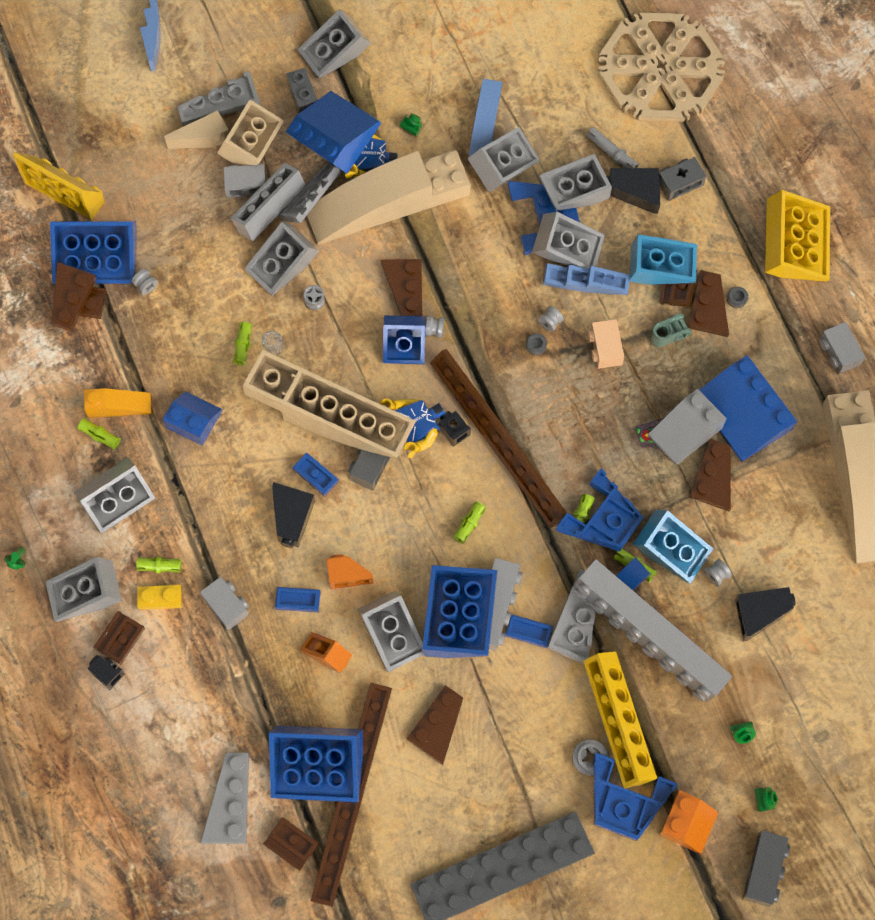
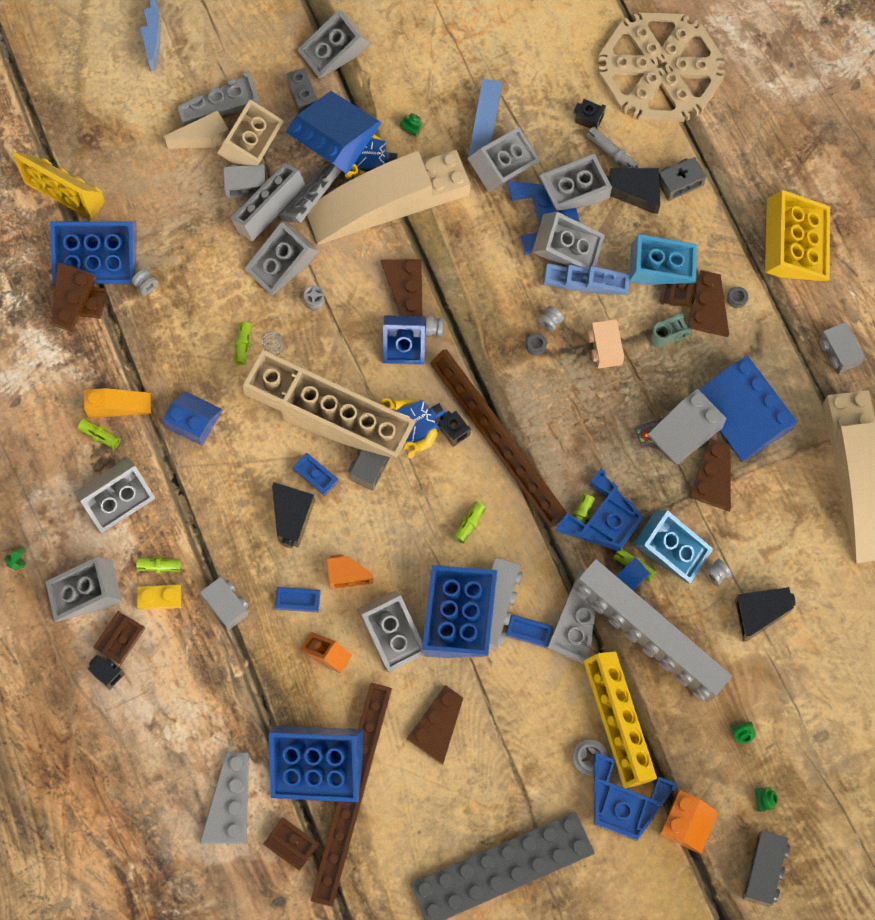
(589, 114): none -> black brick

